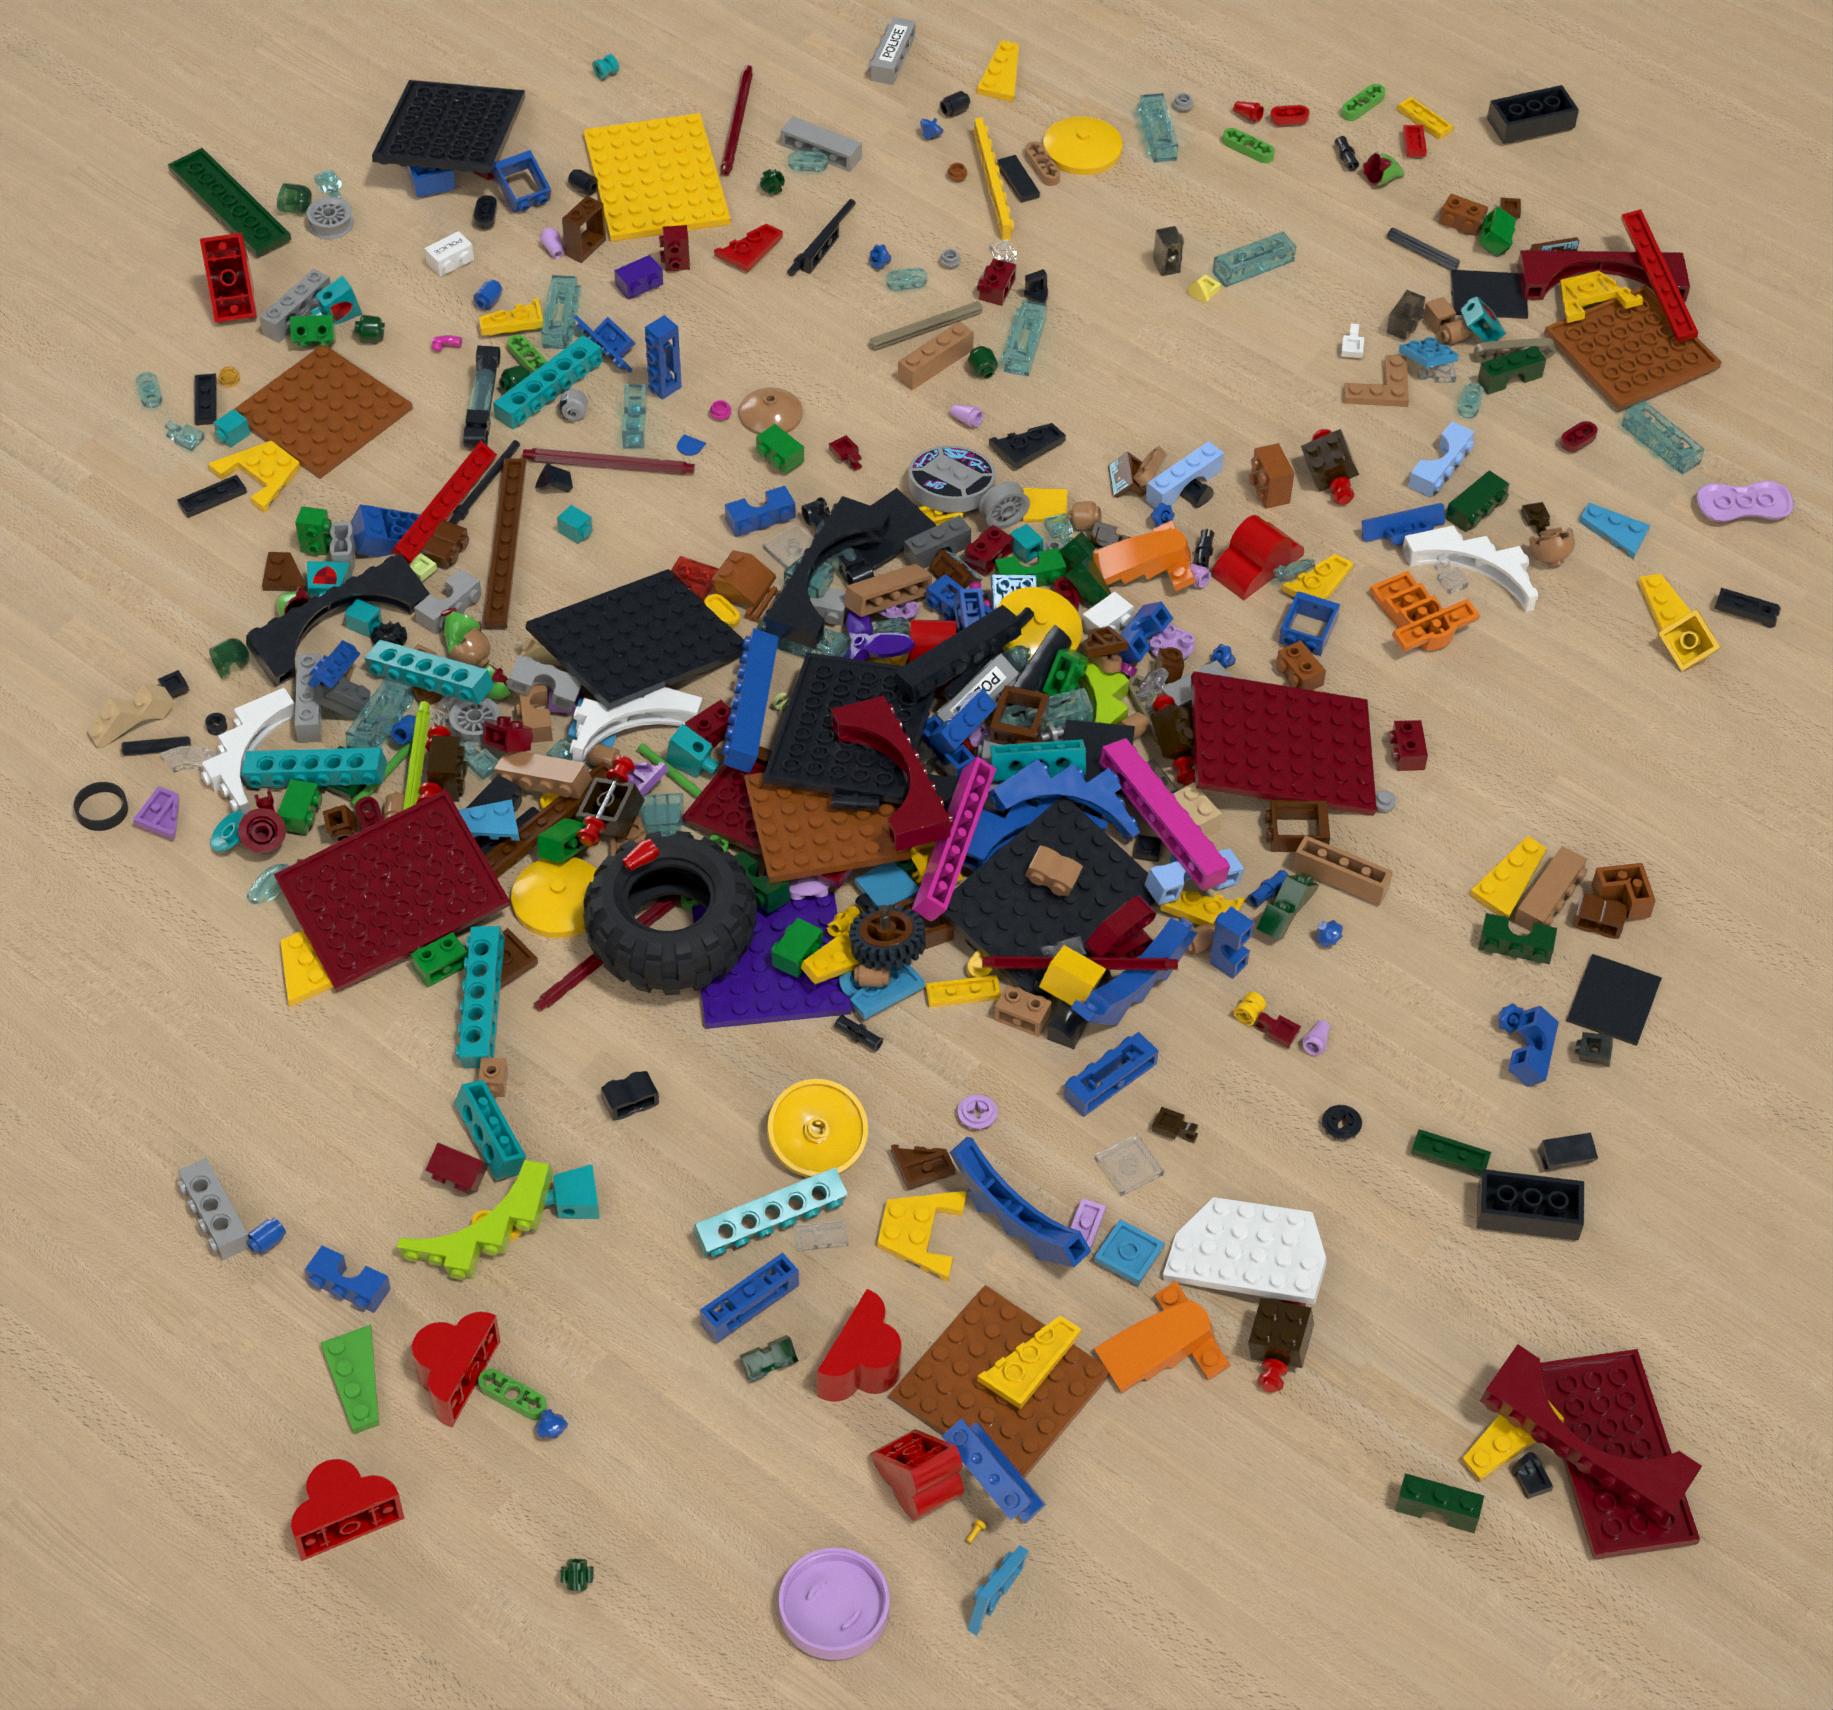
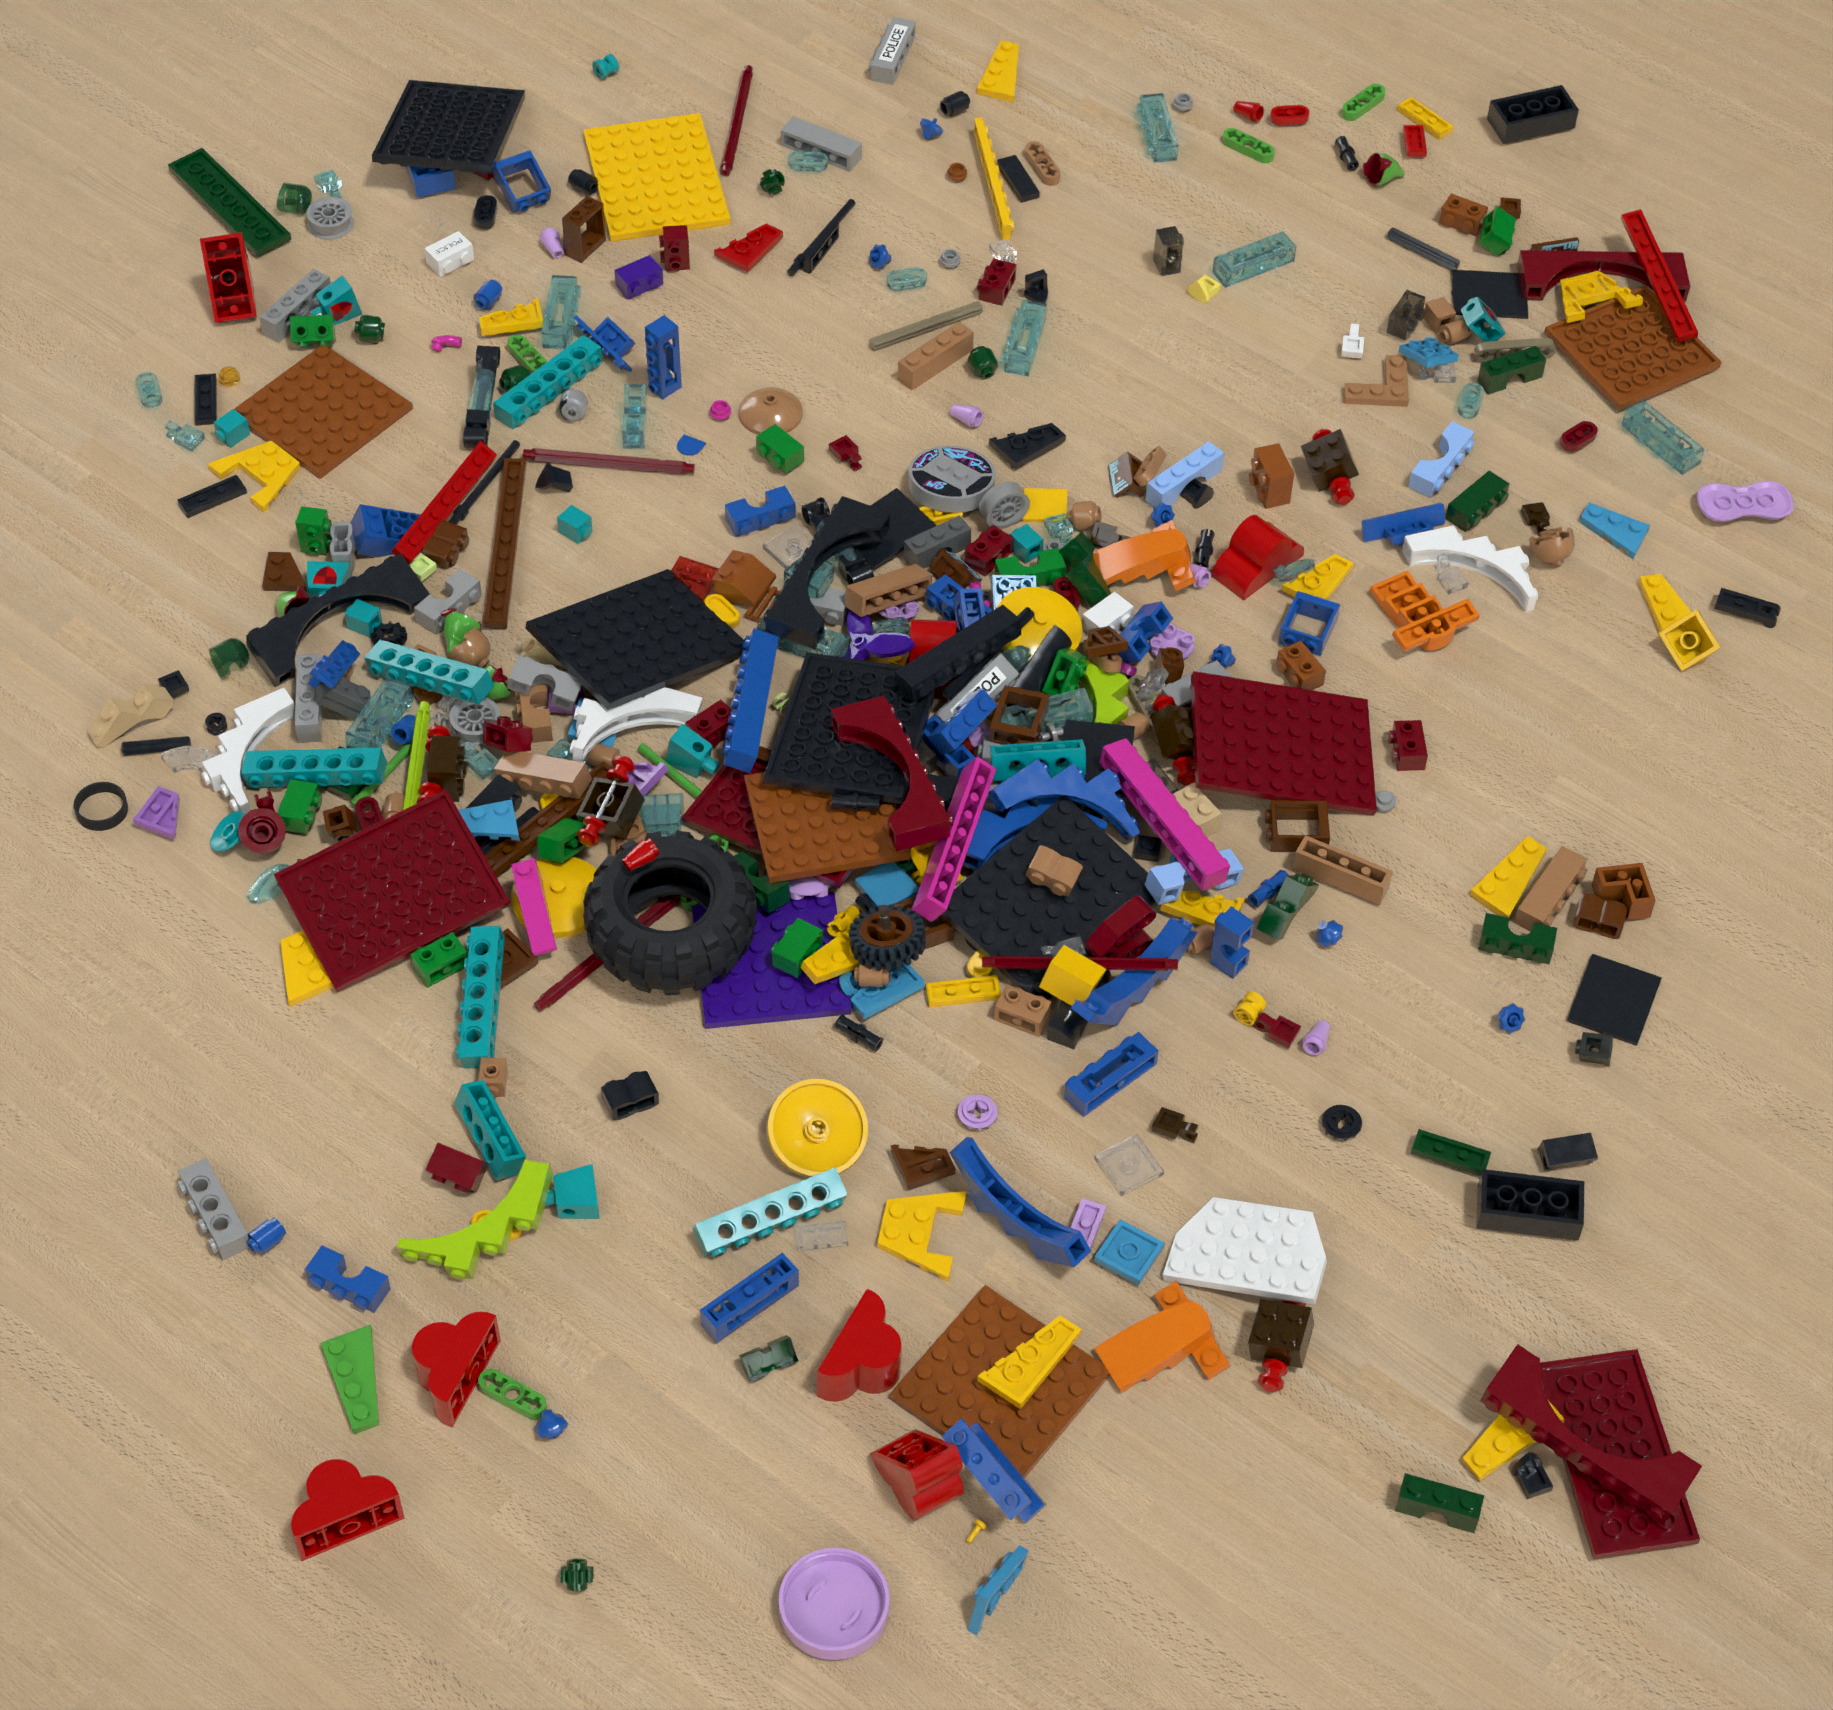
(534, 906): none -> dark pink slope
(1083, 145): yellow dish -> none
(1532, 1062): blue arch -> none

